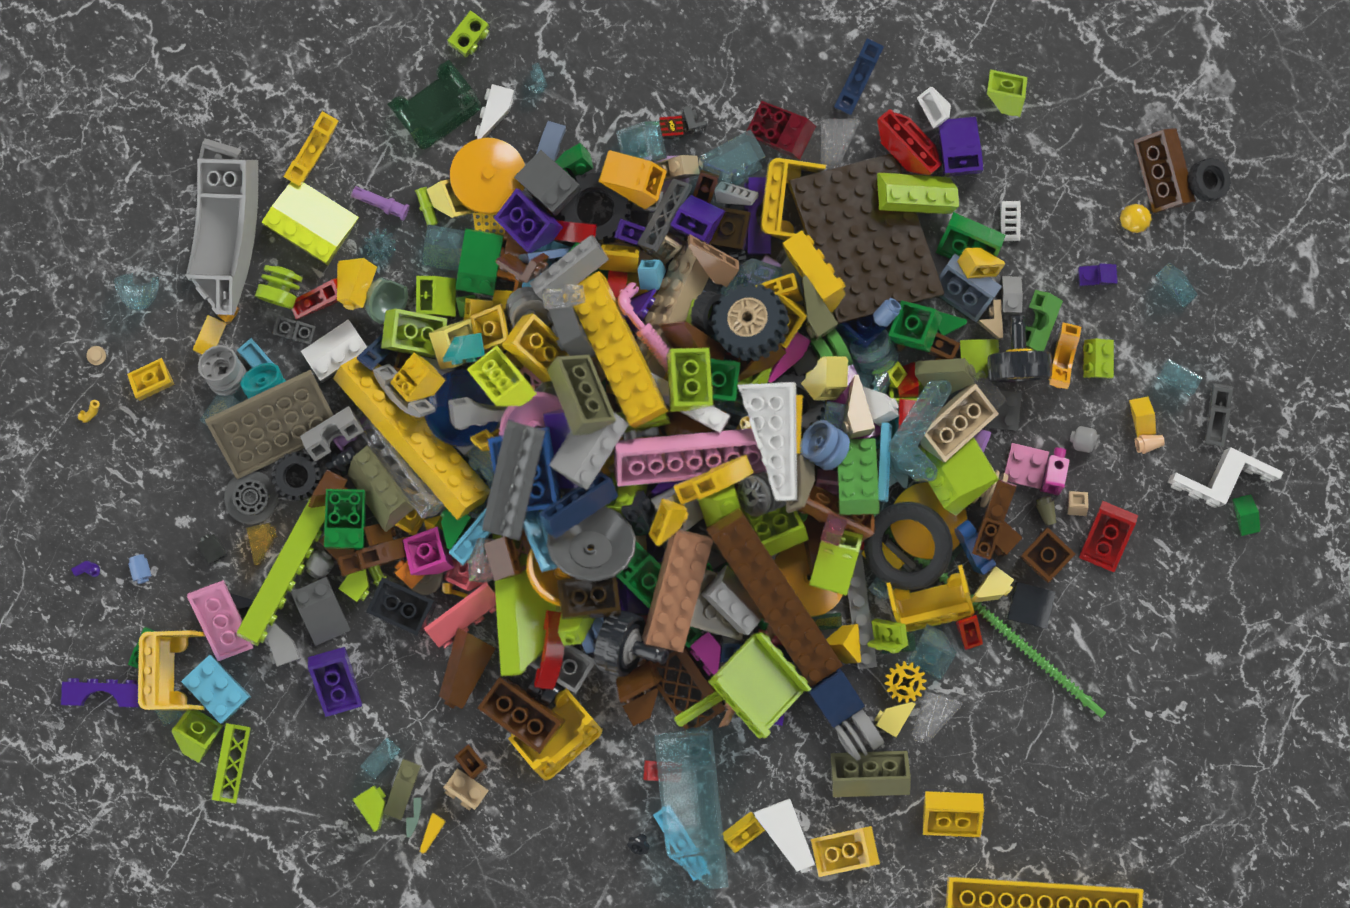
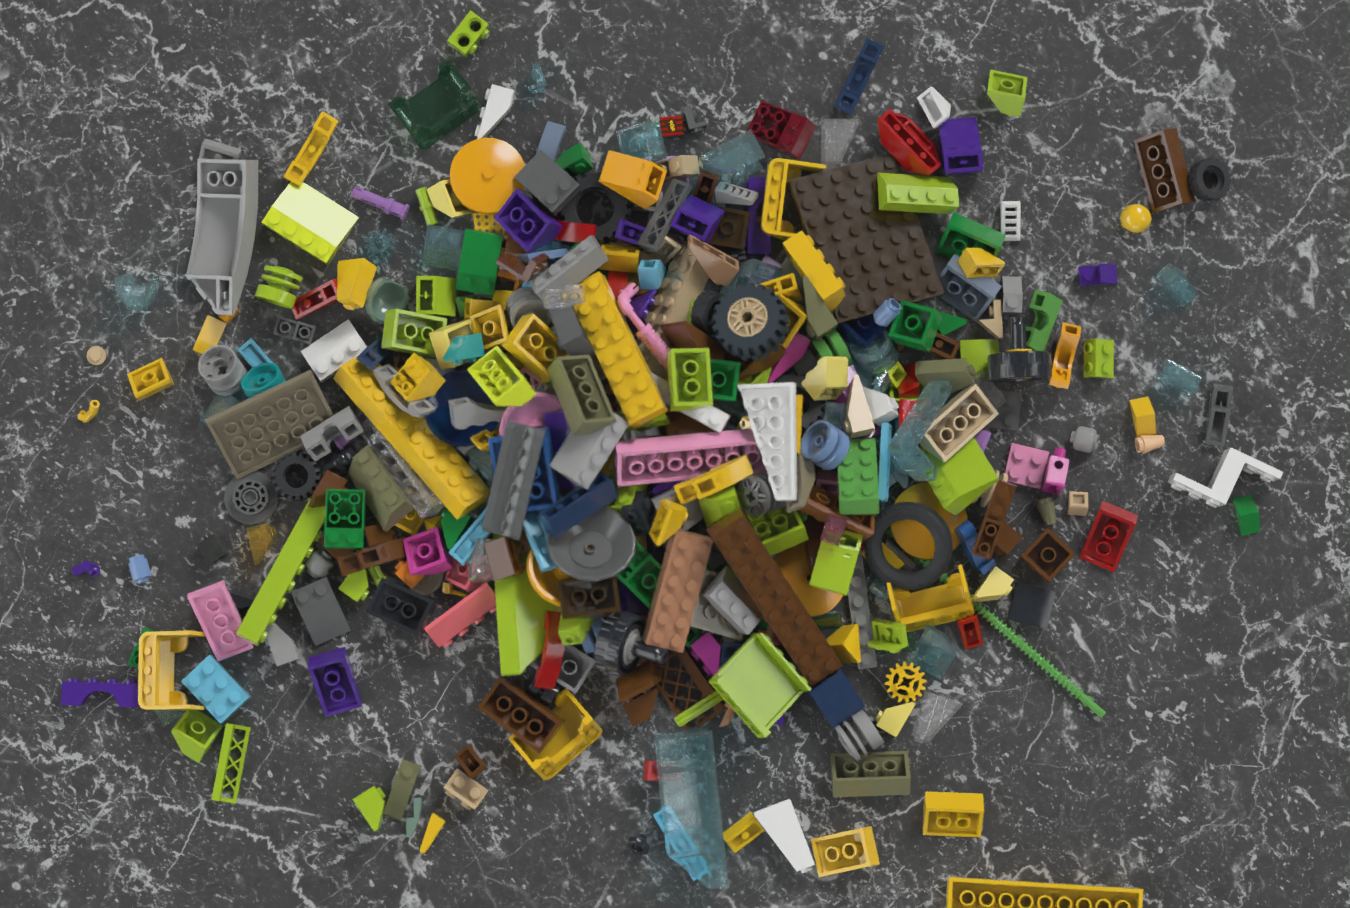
(380, 758): clear light blue slope -> none
(464, 668): reddish brown slope -> none

